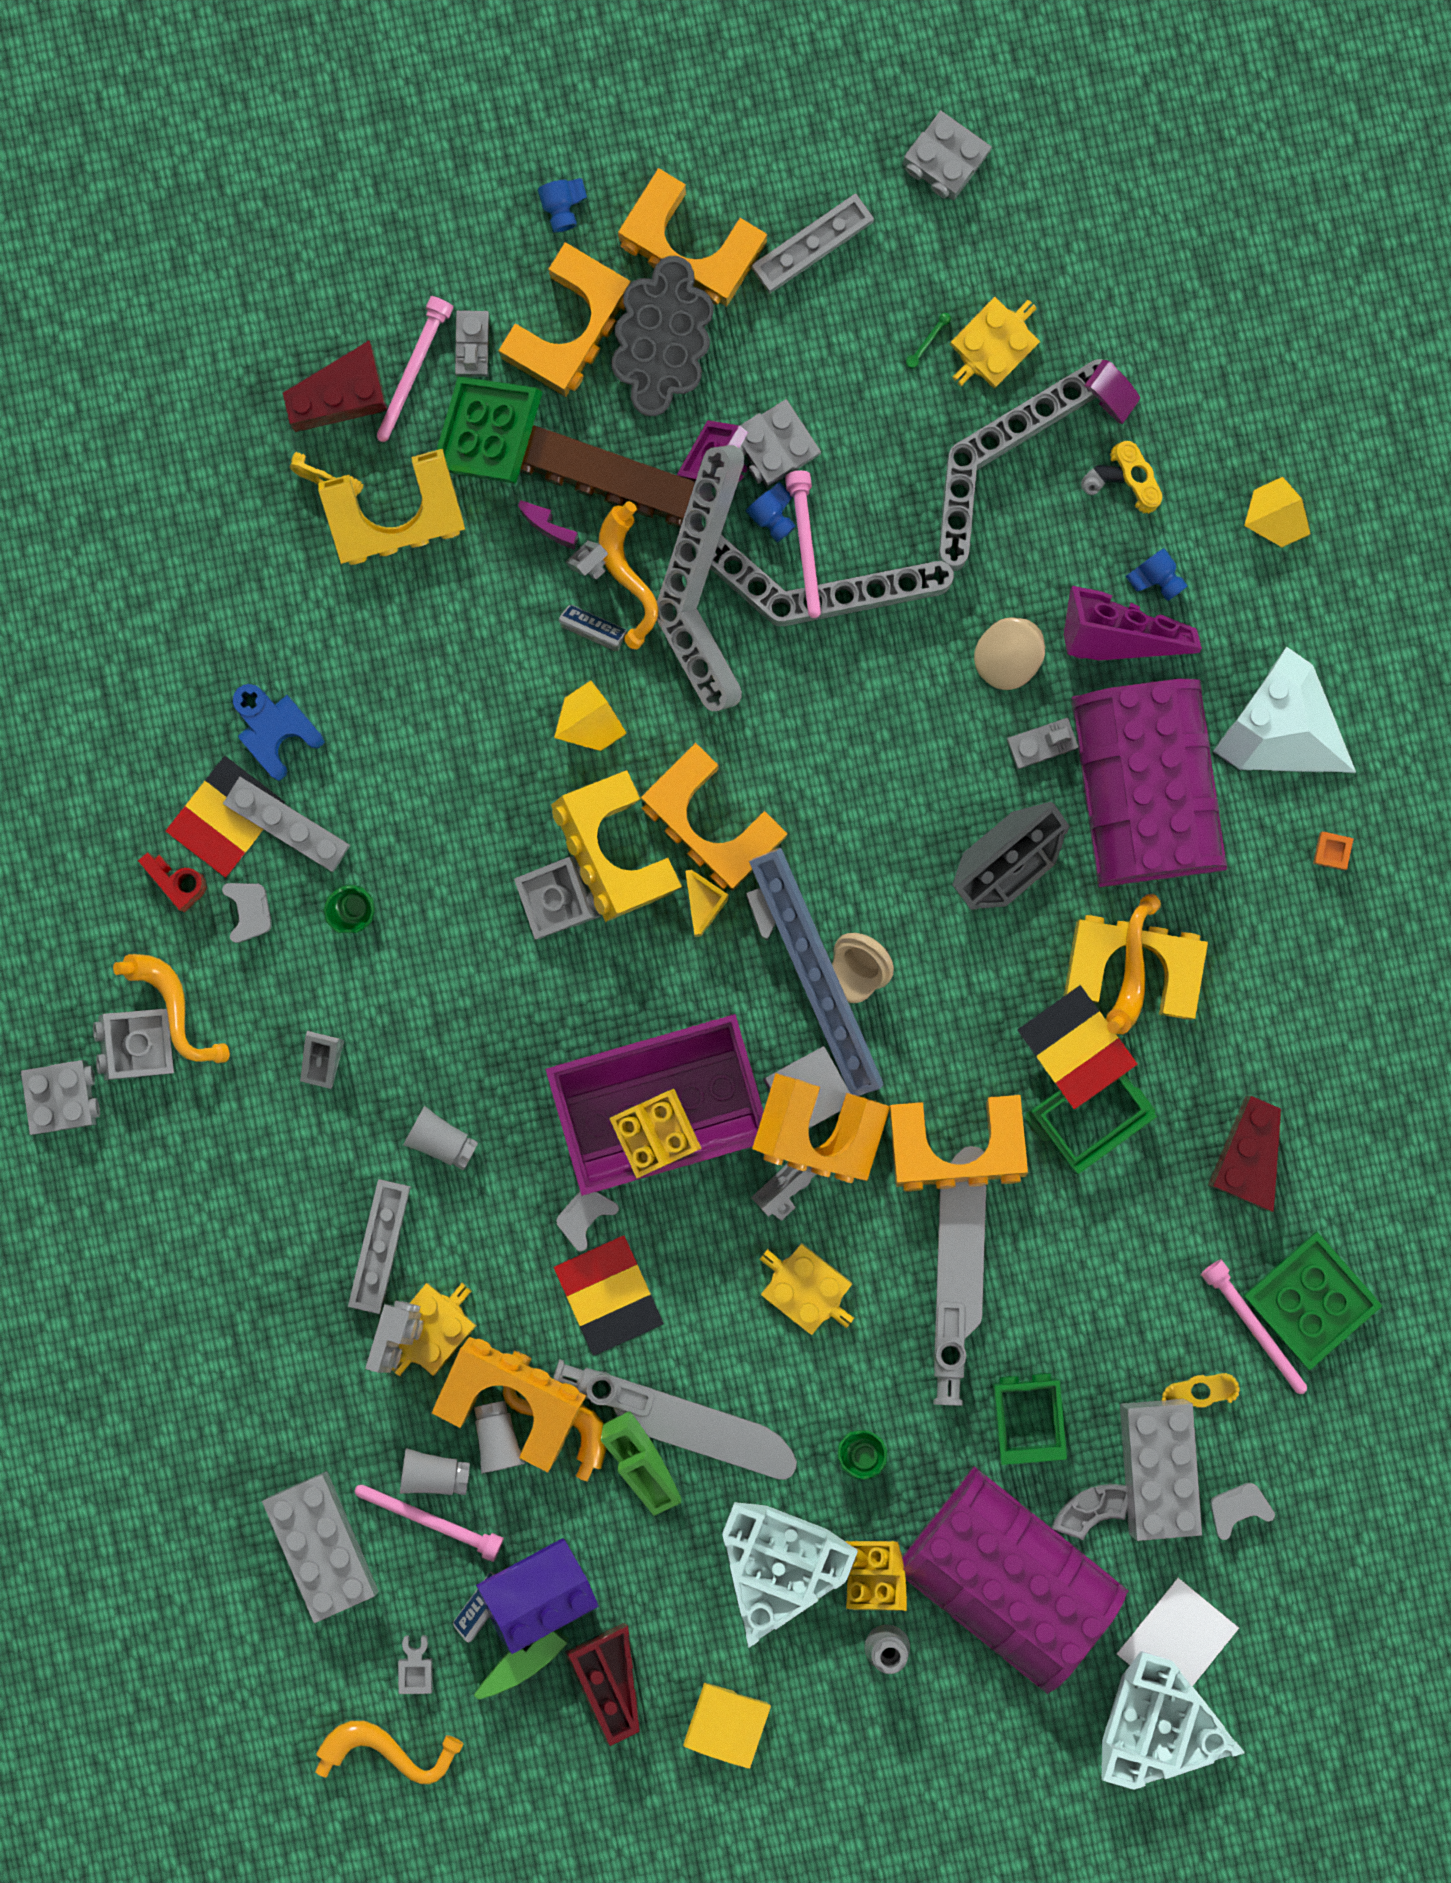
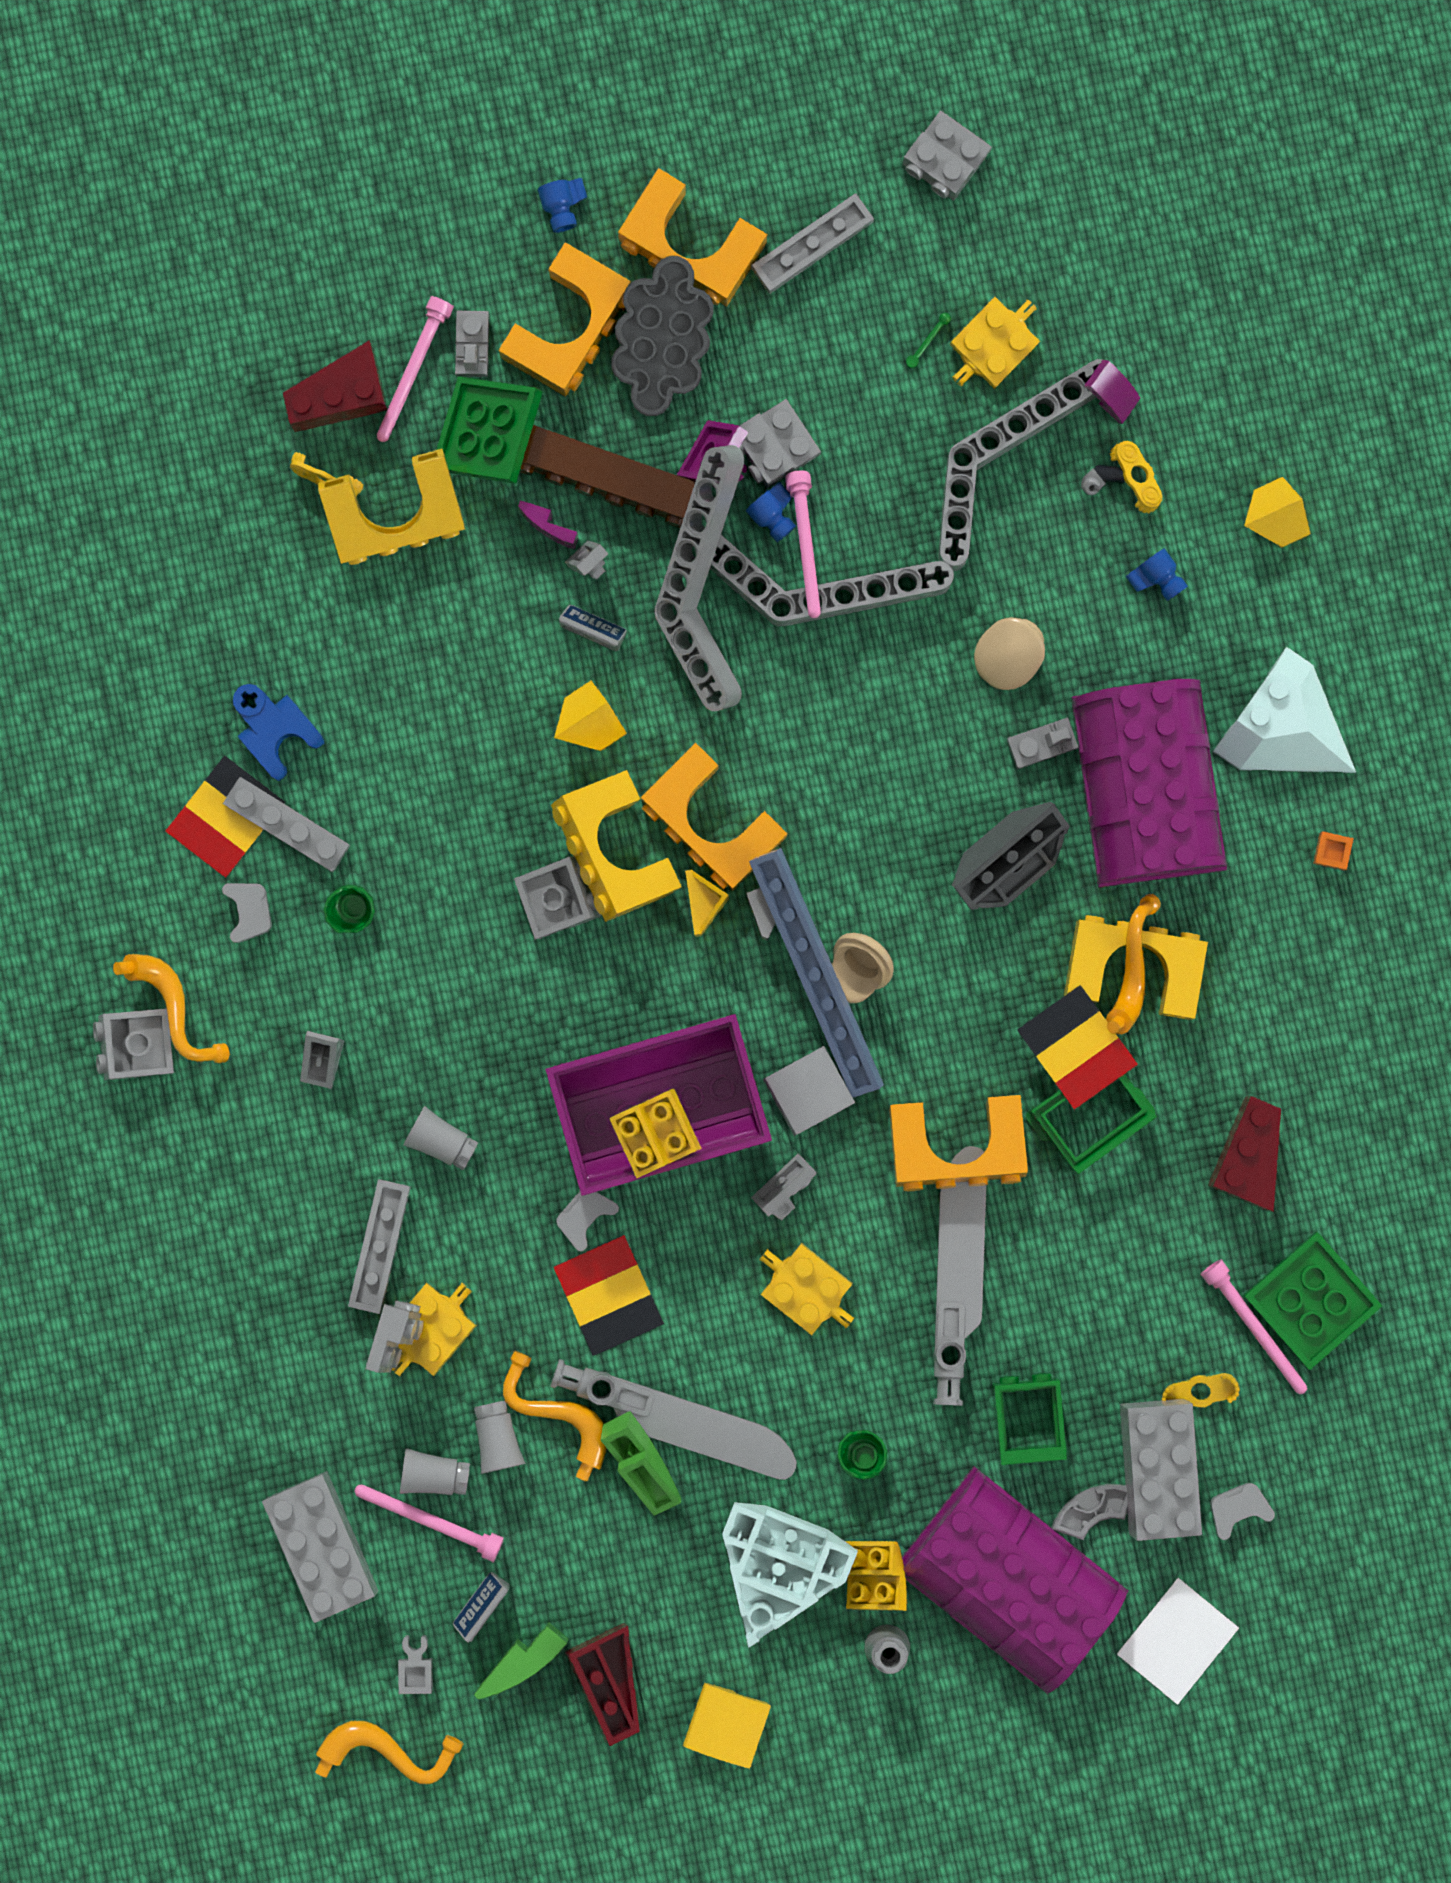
(60, 1097): light grey plate -> none
(171, 885): red plate -> none
(537, 1596): dark purple slope -> none
(552, 1402): light orange arch -> none
(612, 540): light orange animal -> none
(785, 1131): light orange arch -> none
(1111, 631): magenta wedge -> none
(1159, 1726): light aqua wedge -> none

